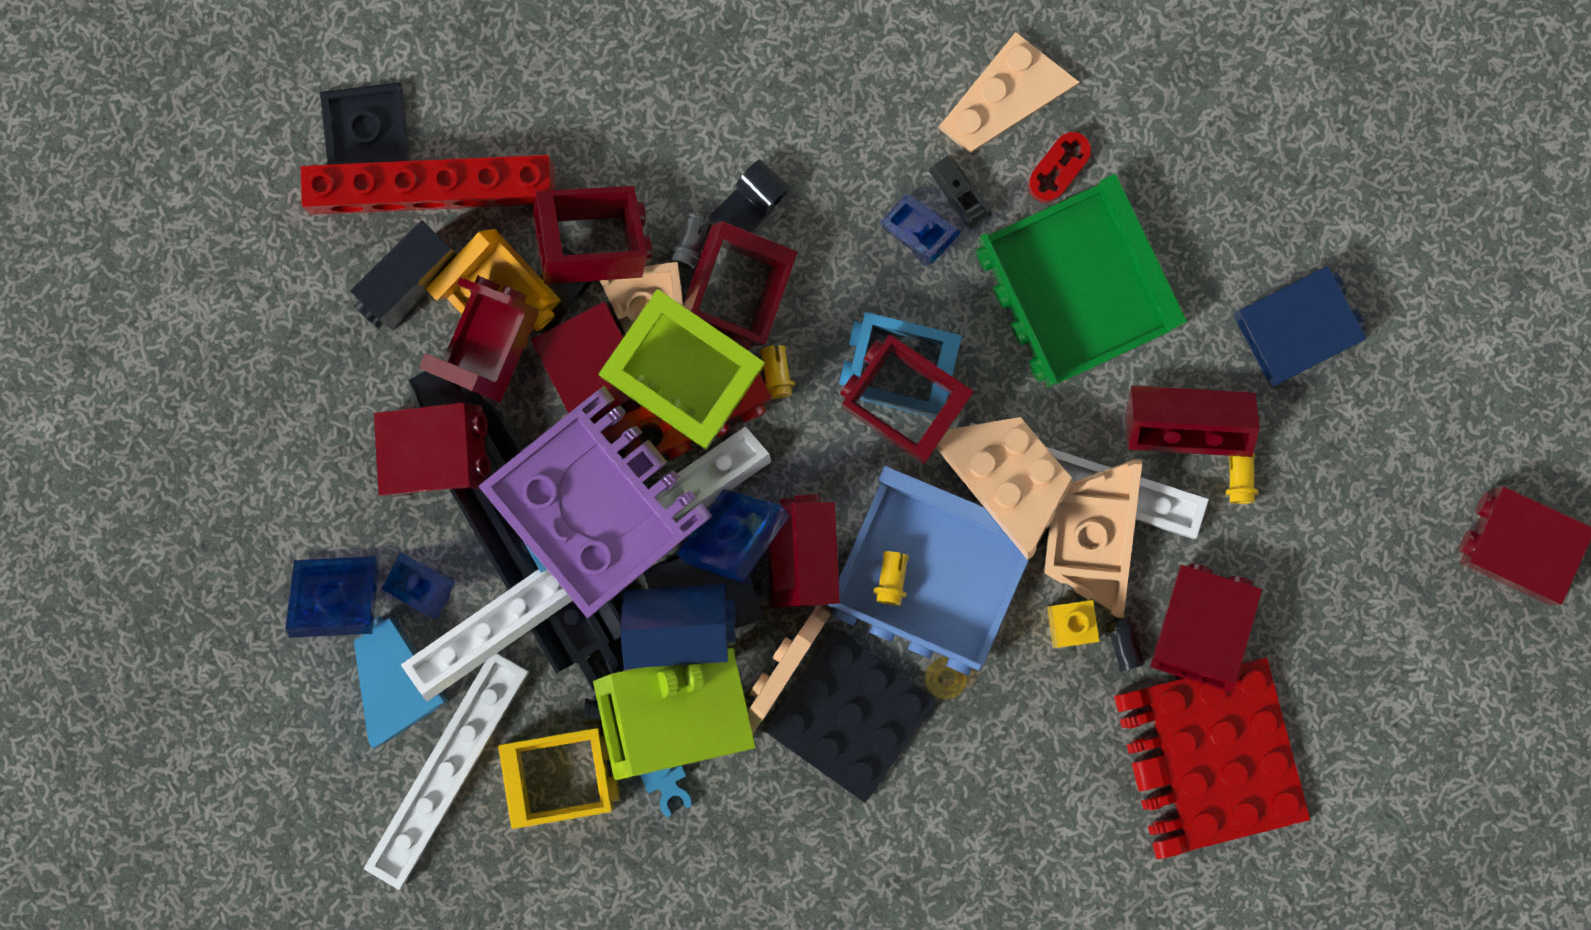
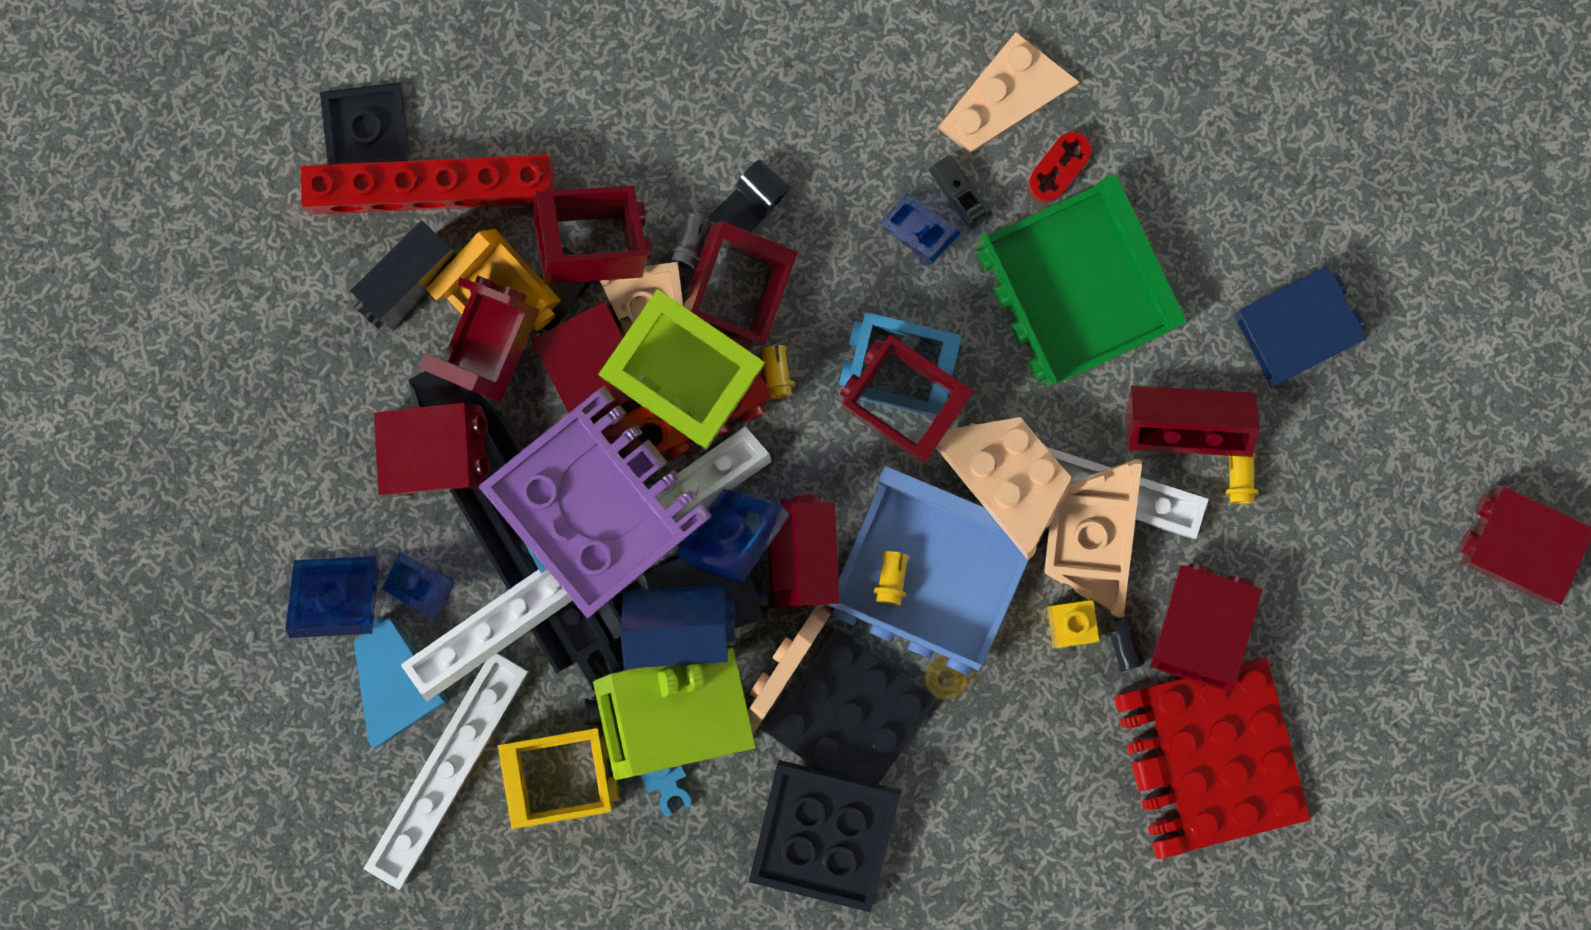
(824, 835): none -> black plate

